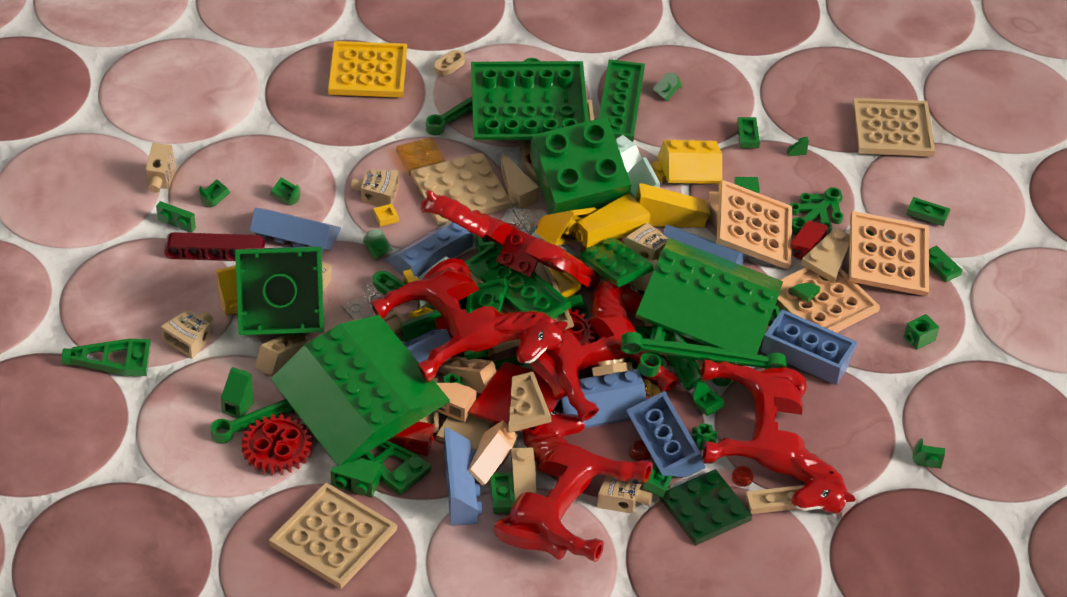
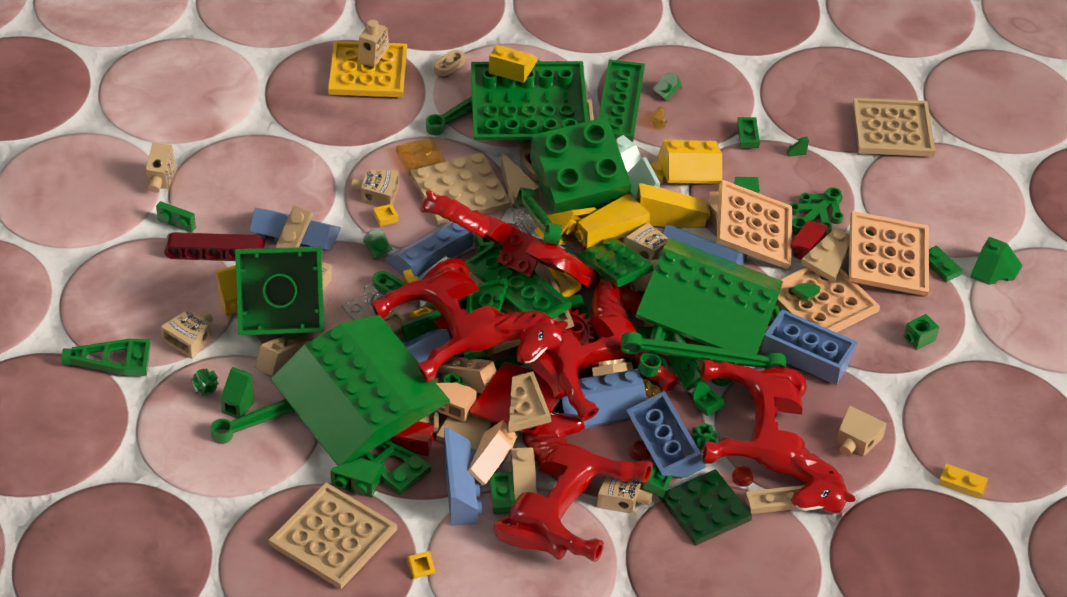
(204, 381): none -> green gear
(213, 193): green plate -> none
(266, 451): red gear -> none
(286, 192): green plate -> none
(294, 228): none -> tan plate
(372, 43): none -> tan torso
(421, 564): none -> yellow slope
(511, 63): none -> yellow slope
(551, 231): none -> green piece
(657, 118): none -> clear yellow arm
(859, 432): none -> tan torso
(928, 211): green plate -> none
(928, 455): green plate -> none
(963, 481): none -> yellow plate
(996, 263): none -> green slope

